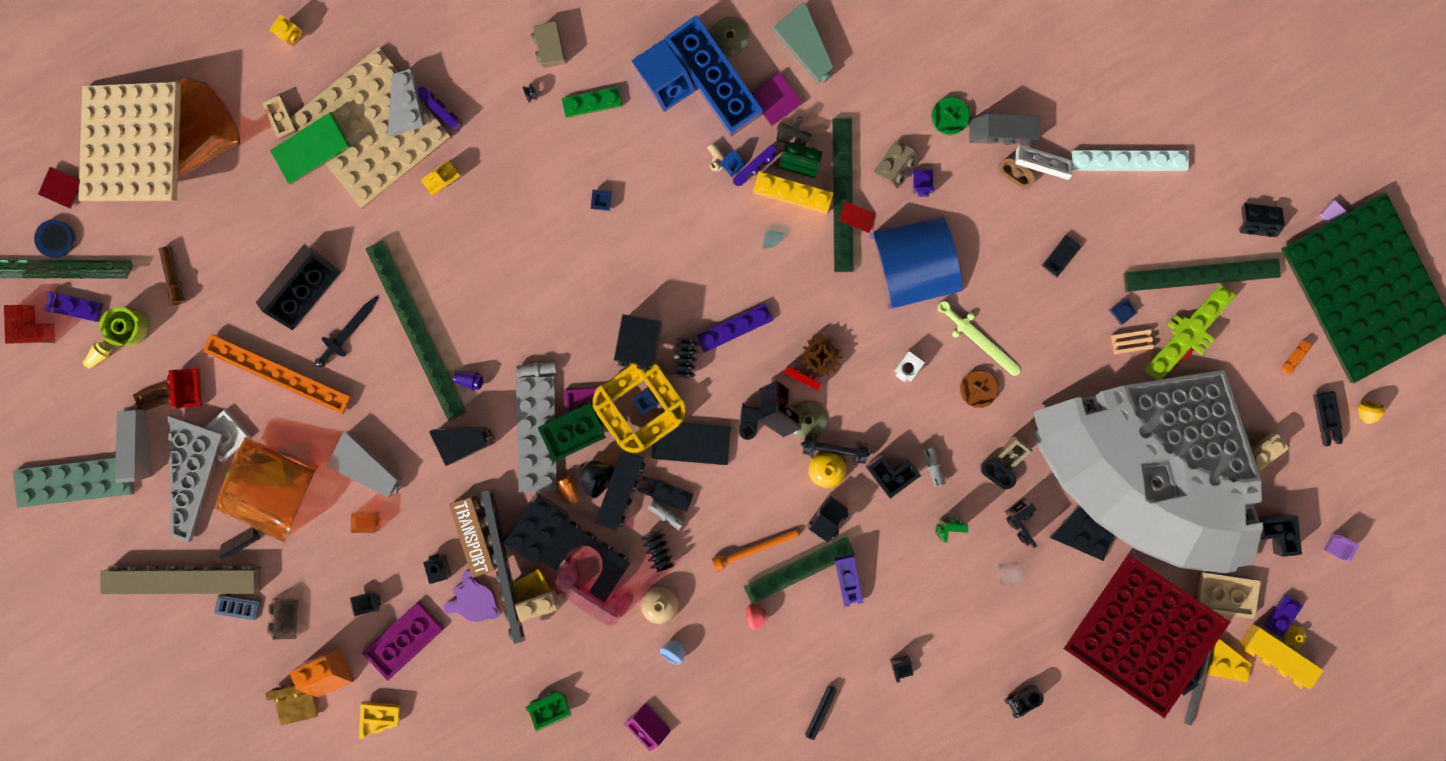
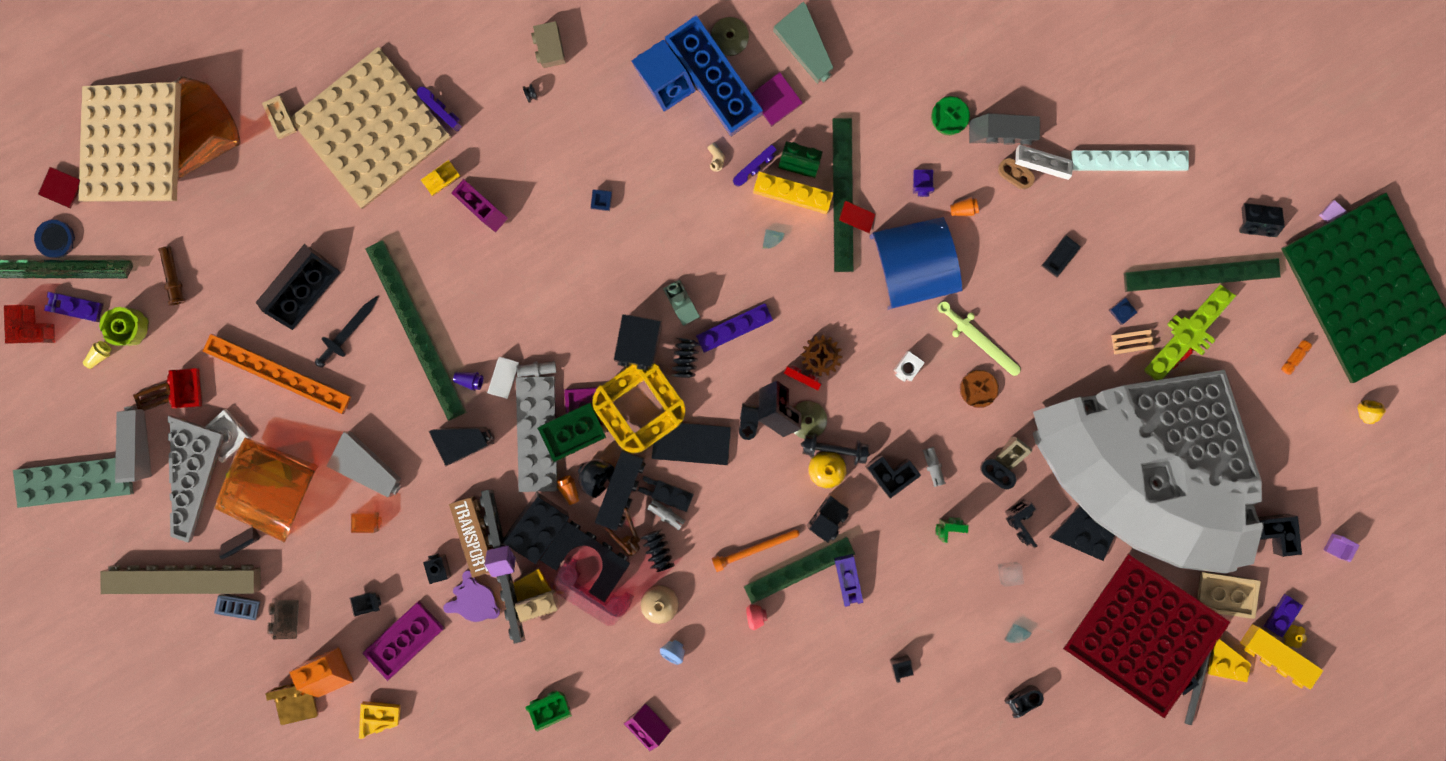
(286, 30): yellow brick -> none
(310, 148): green tile -> none
(405, 104): light grey wing -> none
(479, 205): none -> magenta slope
(500, 561): none -> medium lavender panel
(503, 377): none -> white slope
(591, 102): green plate -> none
(628, 543): none -> reddish brown plant
(645, 401): dark blue plate -> none
(681, 302): none -> sand green slope
(732, 163): blue plate -> none
(785, 130): clear smoke hips -> none
(821, 712): black axle -> none
(897, 164): dark tan bracket -> none
(965, 207): none -> orange cone
(1017, 634): none -> clear light blue tile
(1268, 449): tan brick -> none
(1328, 417): black hinge -> none

